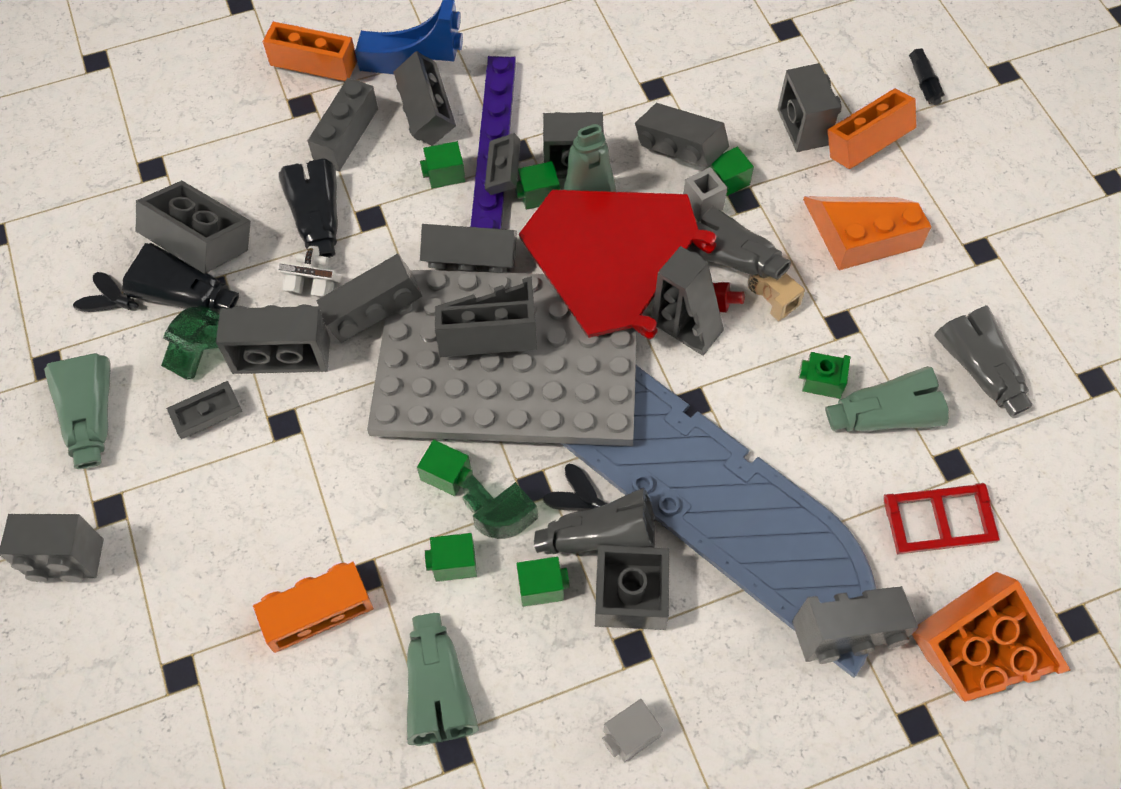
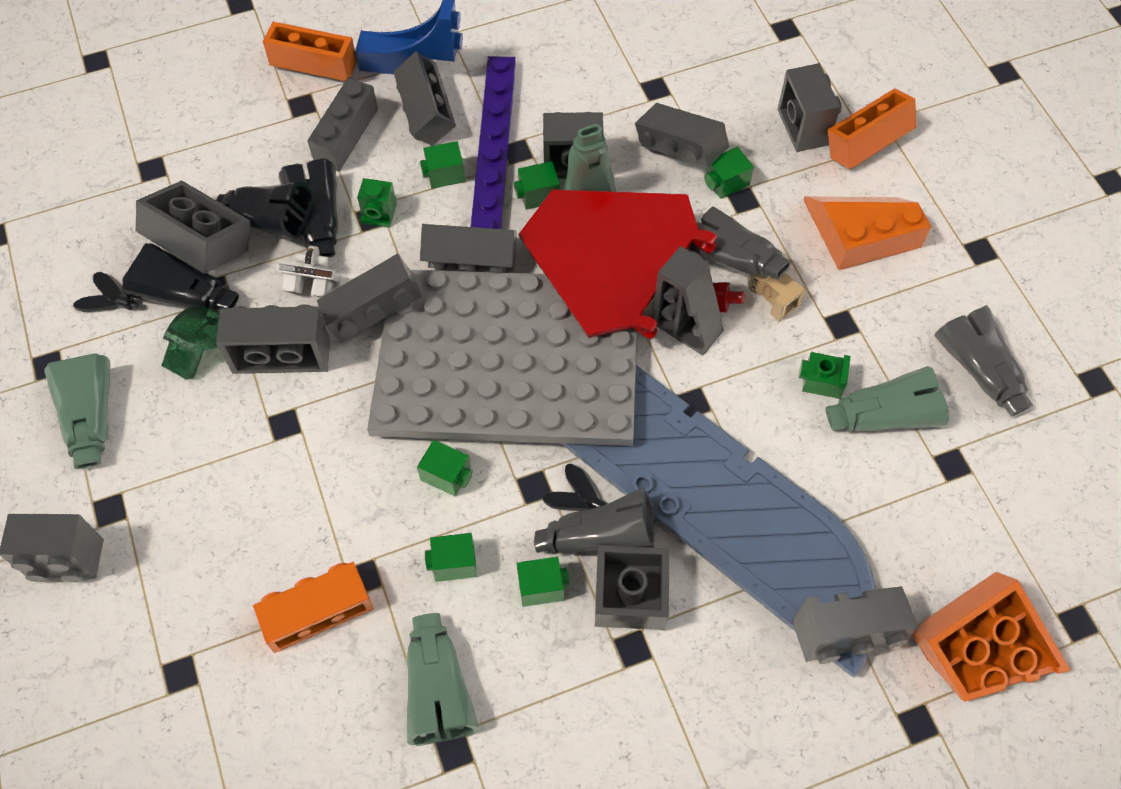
(204, 410): dark grey plate -> none
(274, 208): none -> black piece
(376, 202): none -> green brick
(488, 323): dark grey wedge -> none
(502, 164): dark grey plate -> none
(502, 515): clear green brick -> none
(631, 731): light grey brick -> none
(705, 191): light grey brick -> none
(927, 79): black piece -> none
(946, 541): red window -> none

